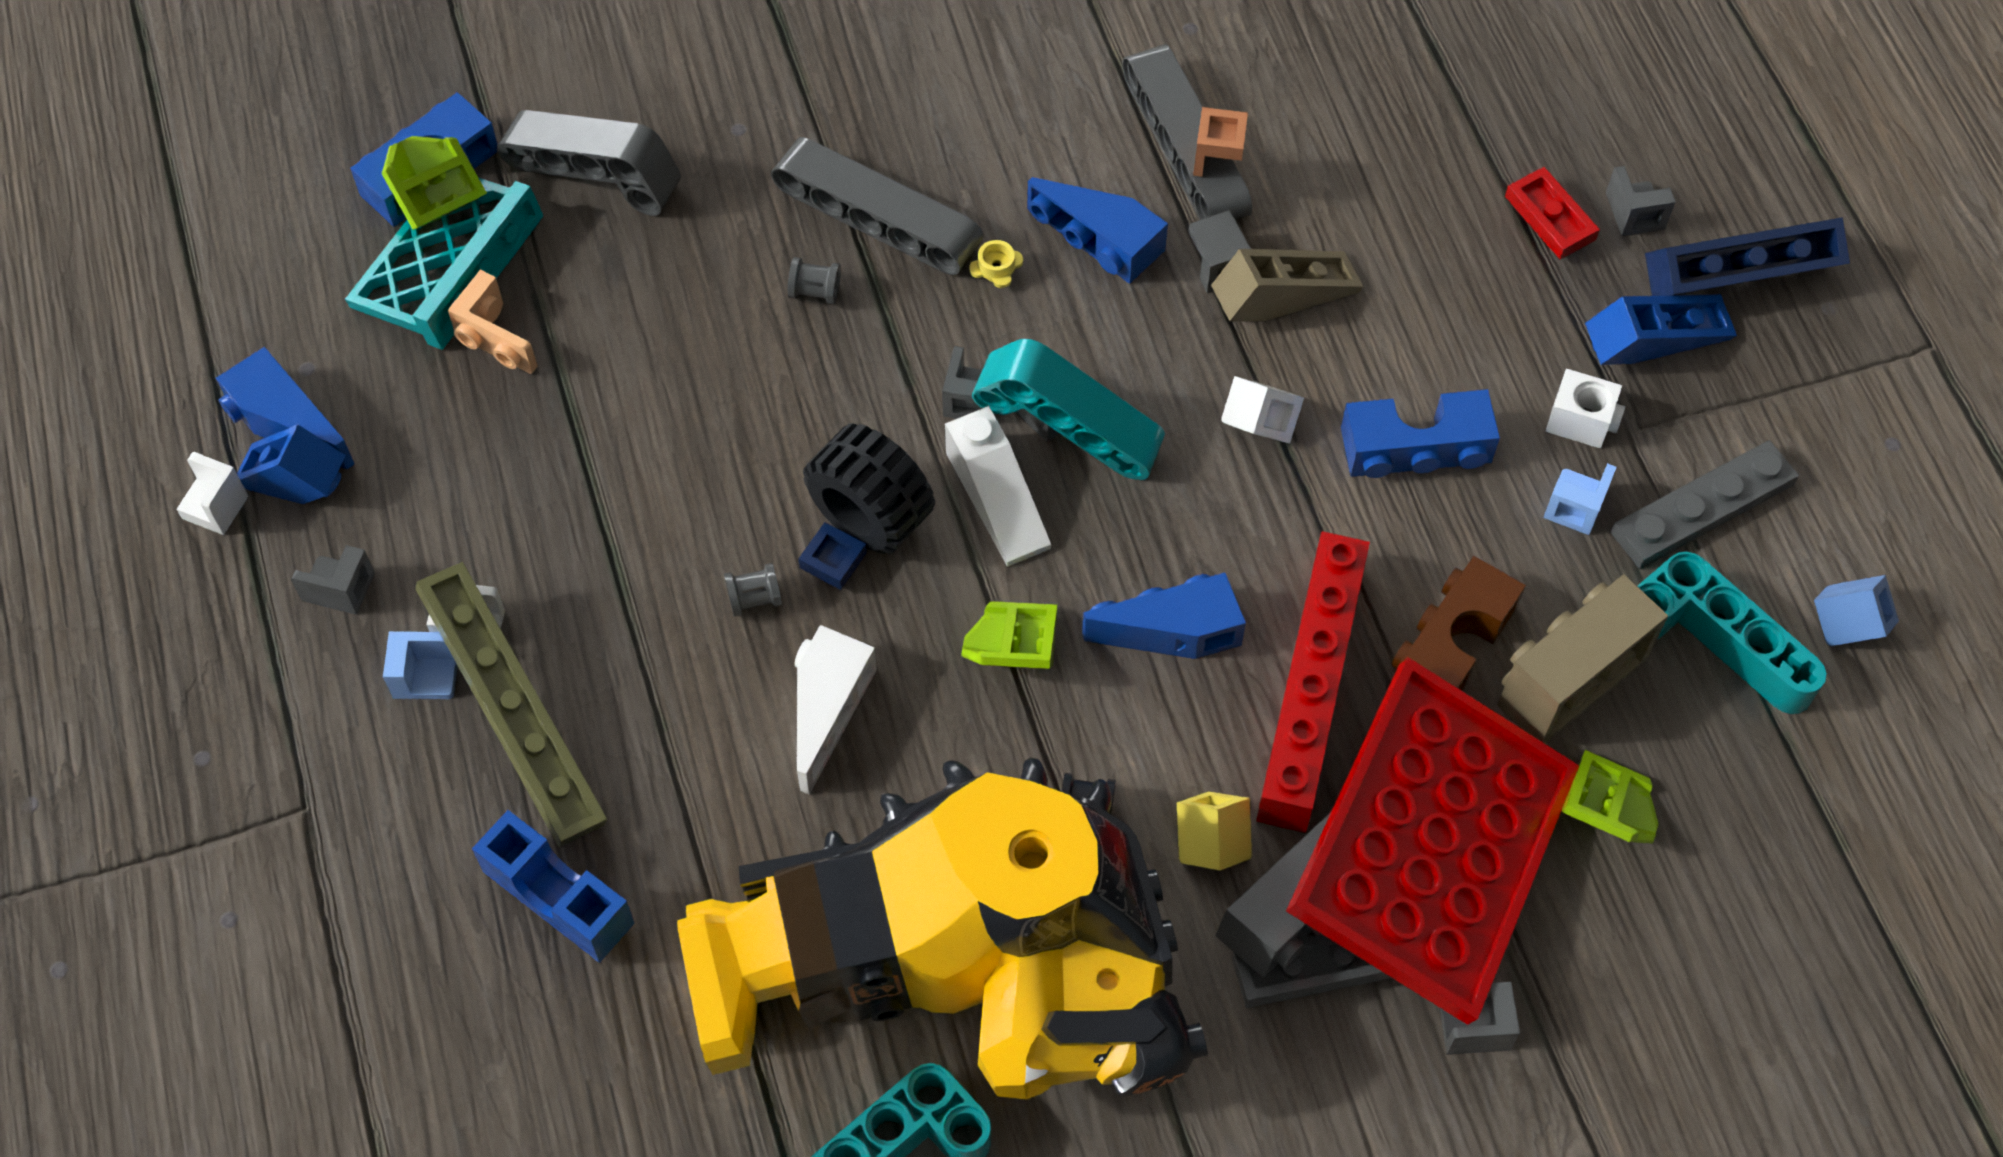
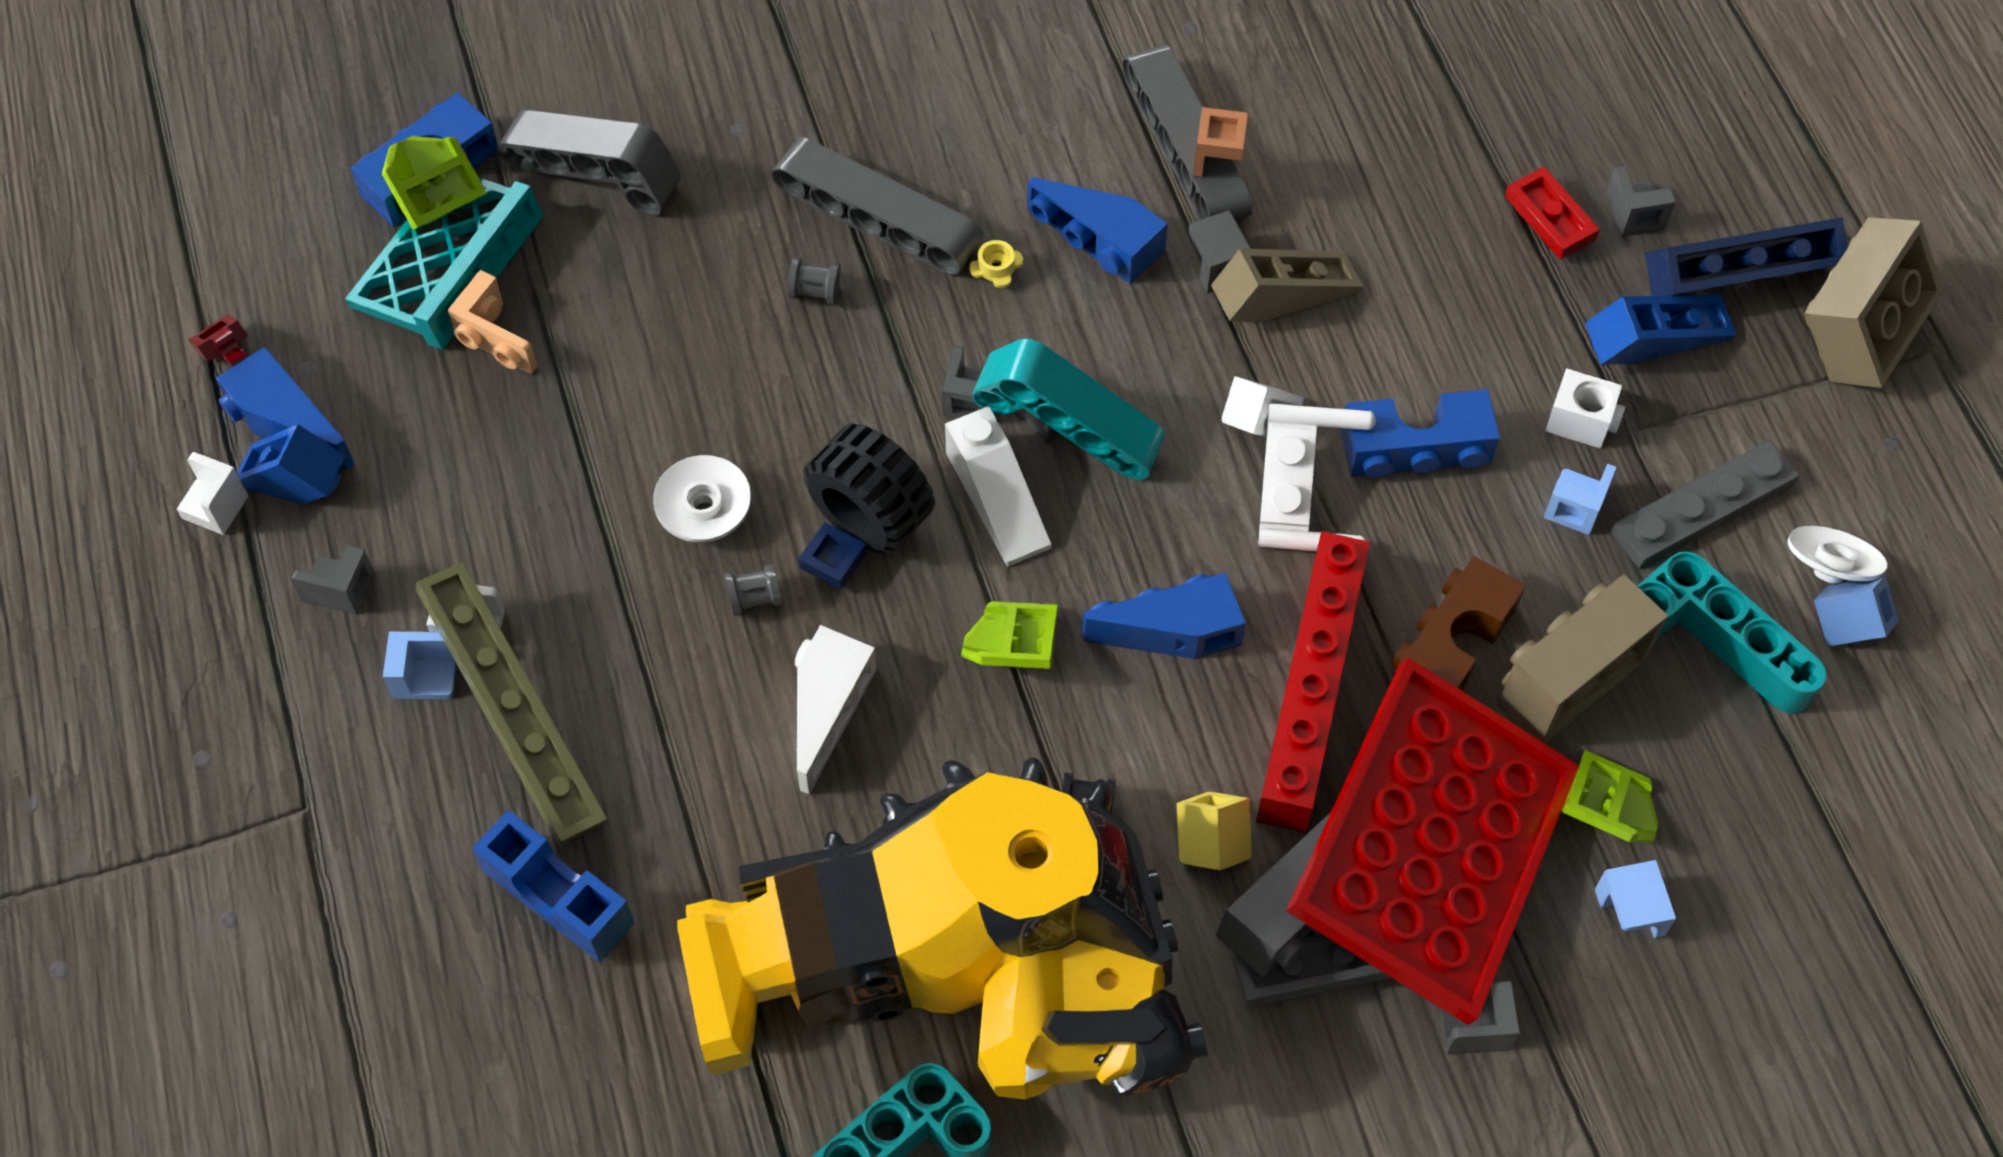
(221, 341): none -> dark red plate
(697, 482): none -> white dish
(1290, 471): none -> white plate
(1637, 897): none -> light blue panel
(1836, 554): none -> white dish
(1874, 302): none -> dark tan brick

